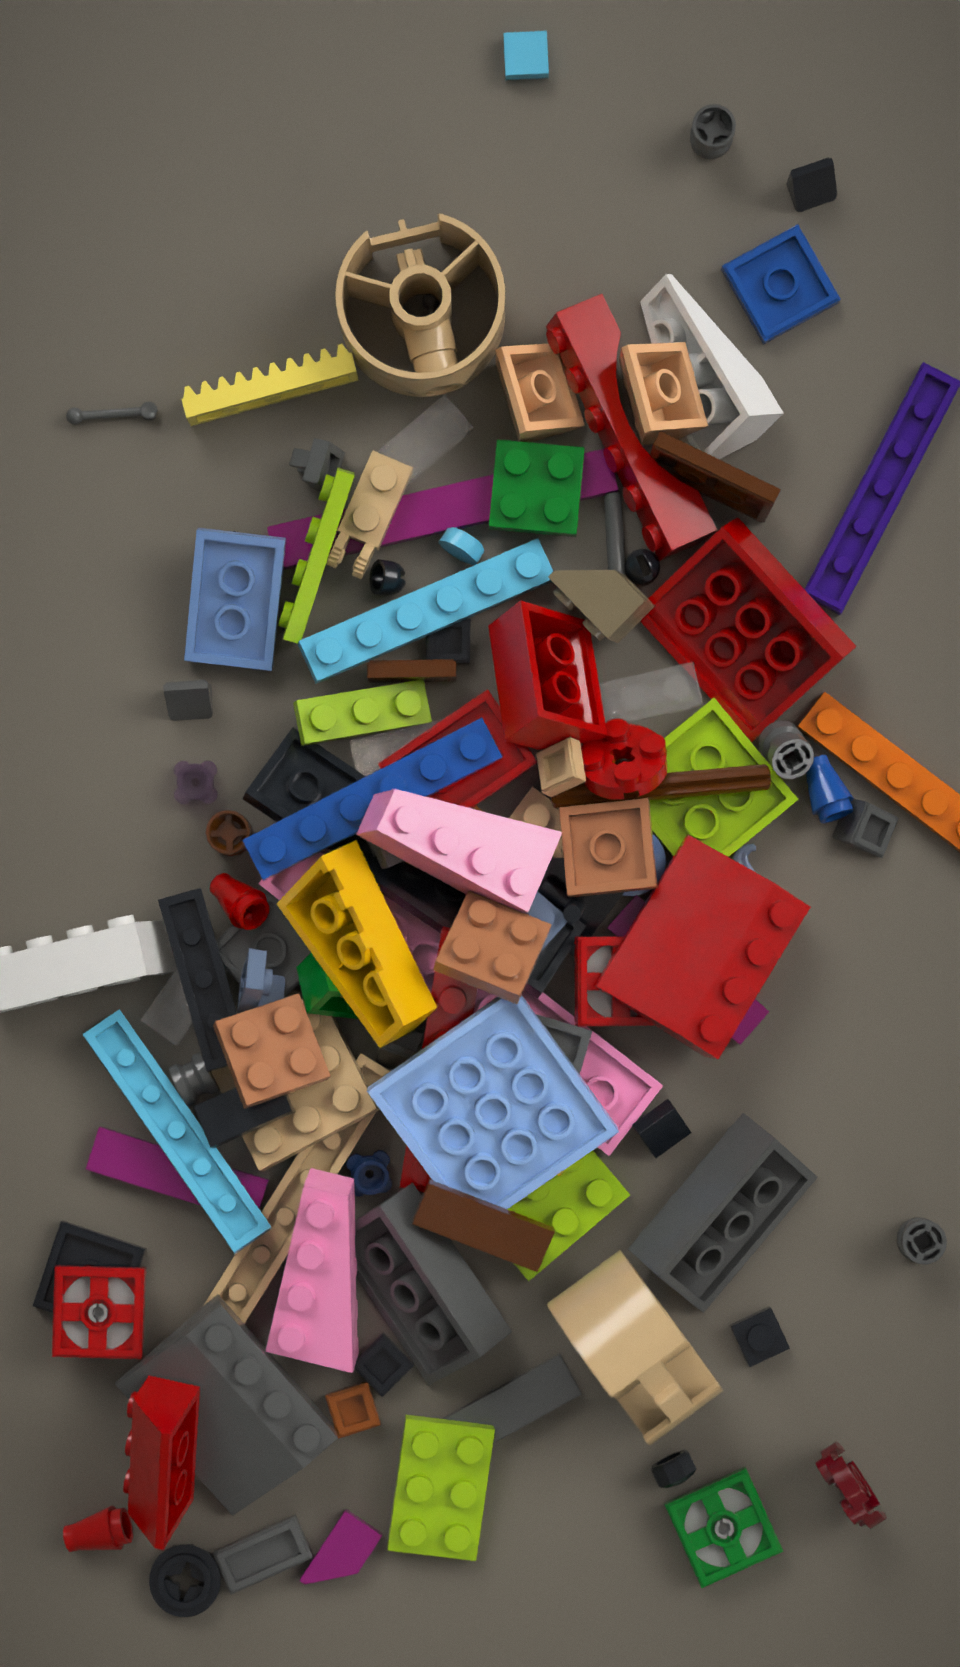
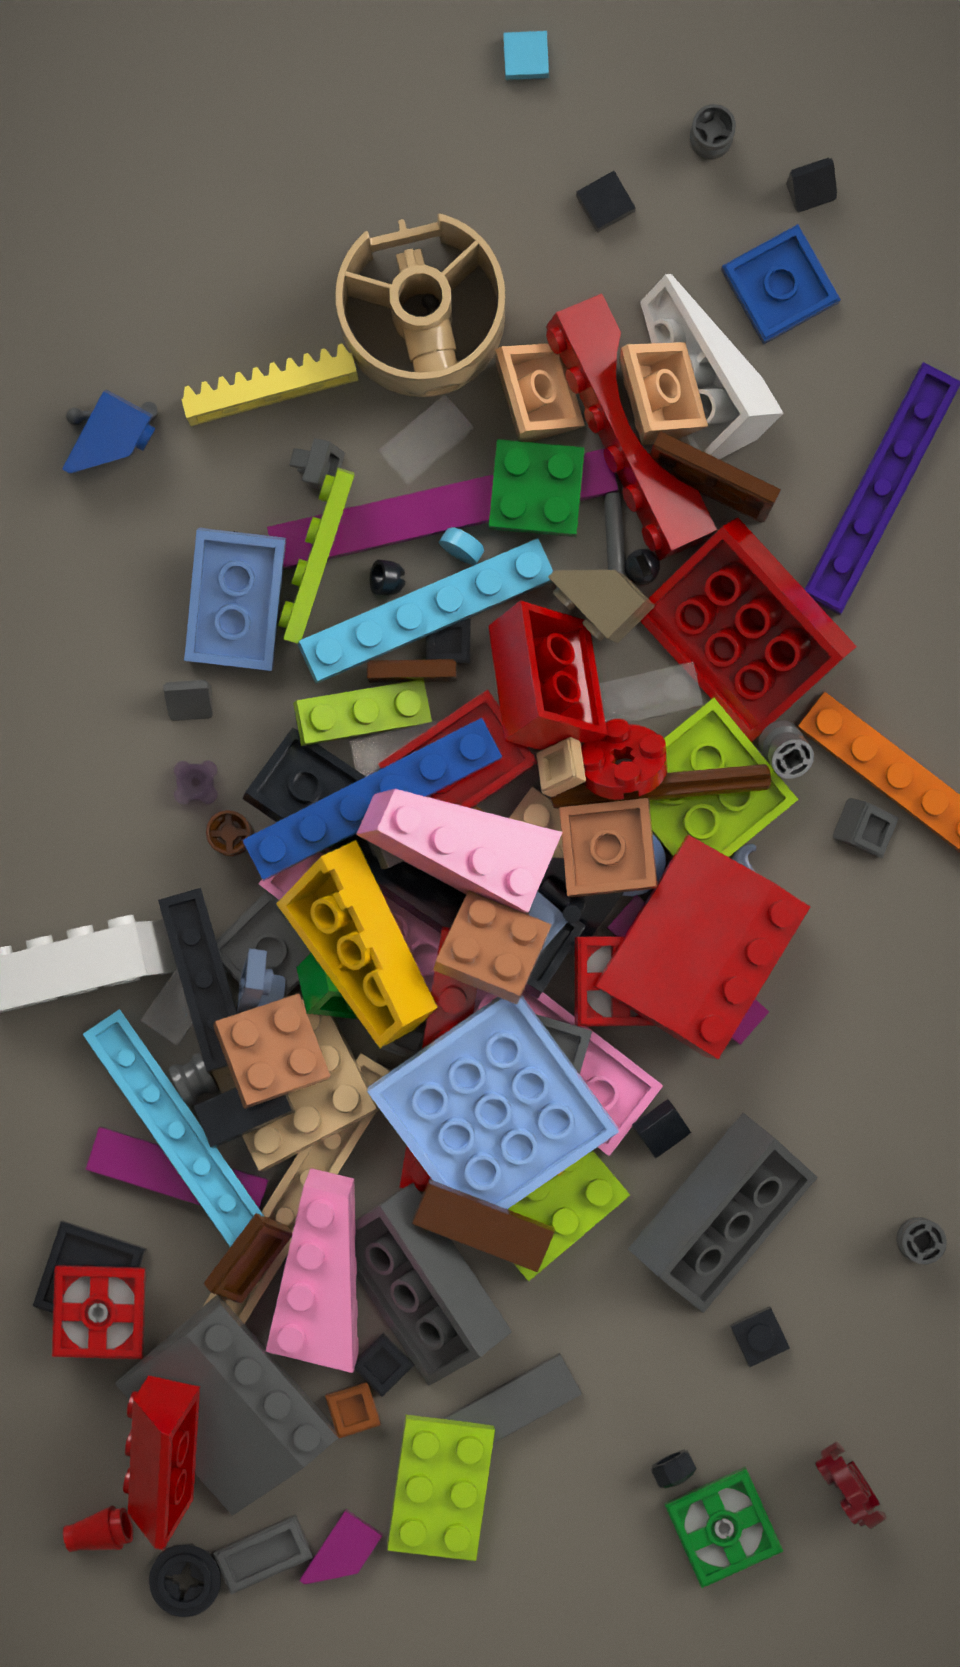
(110, 433): none -> blue slope
(242, 904): red cone -> none
(248, 1258): none -> reddish brown tile
(371, 509): tan hinge -> none
(378, 1182): dark blue plate -> none
(605, 201): none -> black tile
(634, 1347): tan animal -> none
(827, 791): blue cone -> none

